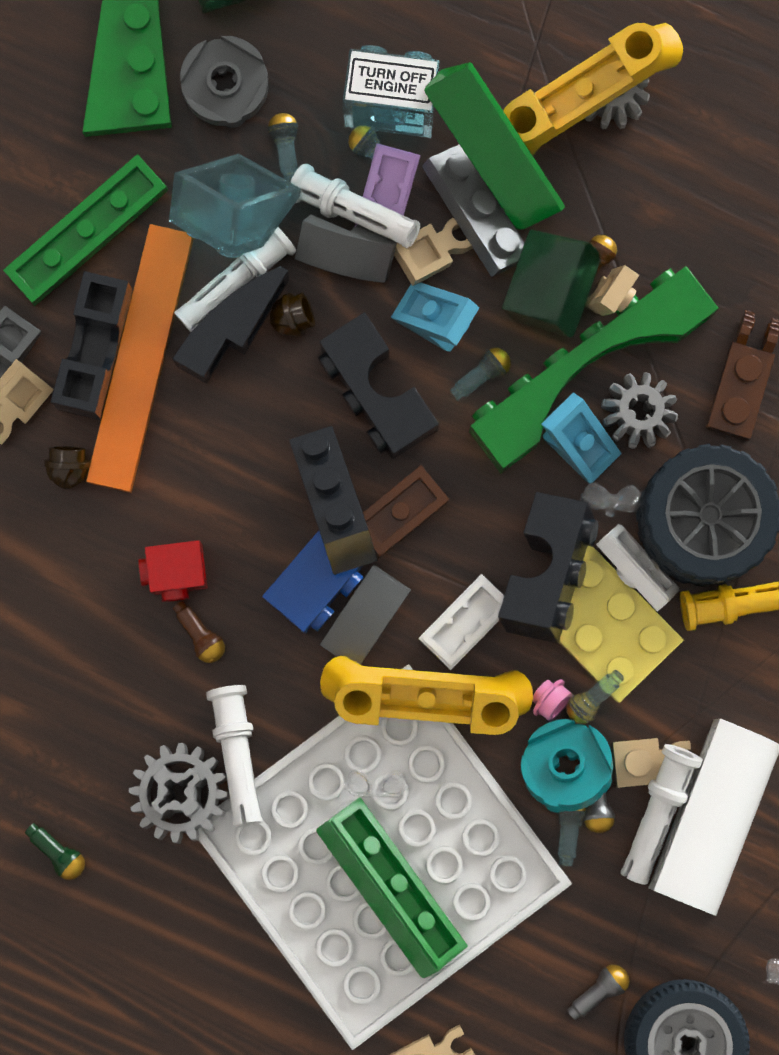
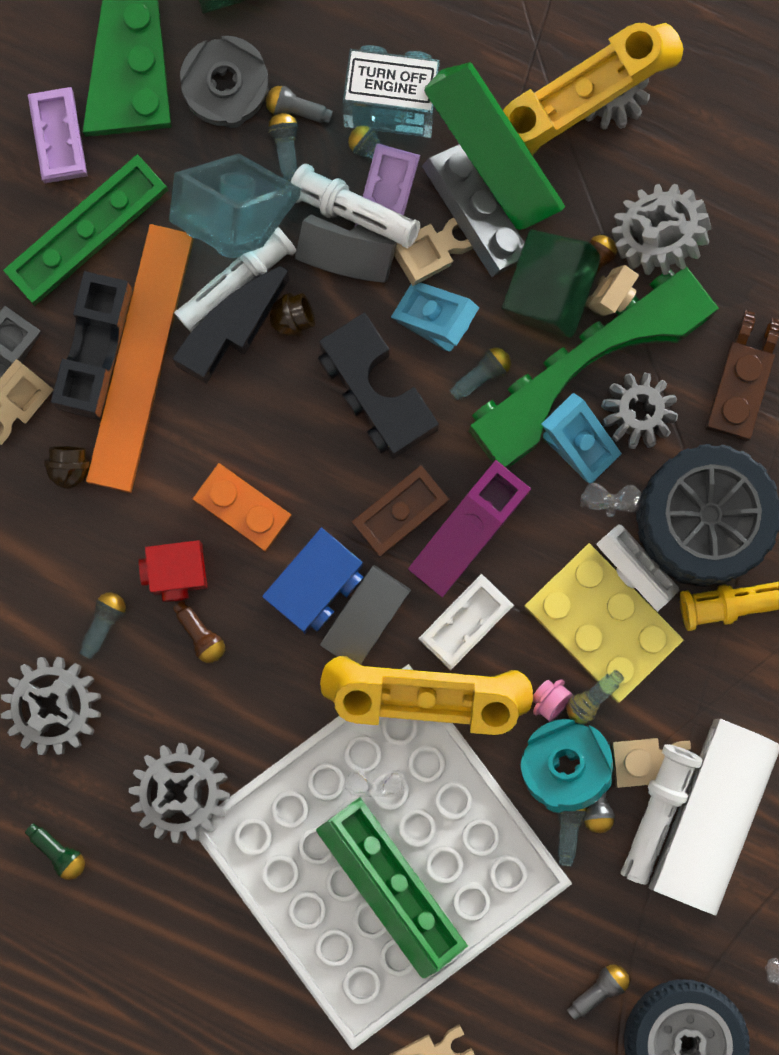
(38, 723): none -> light grey gear
(57, 135): none -> lavender plate
(108, 610): none -> clear light blue piece
(233, 734): white pin -> none
(242, 507): none -> orange plate
(283, 100): none -> dark grey piece
(333, 500): black arch -> none
(469, 528): none -> magenta slope
(542, 604): black arch -> none
(661, 229): none -> light grey gear

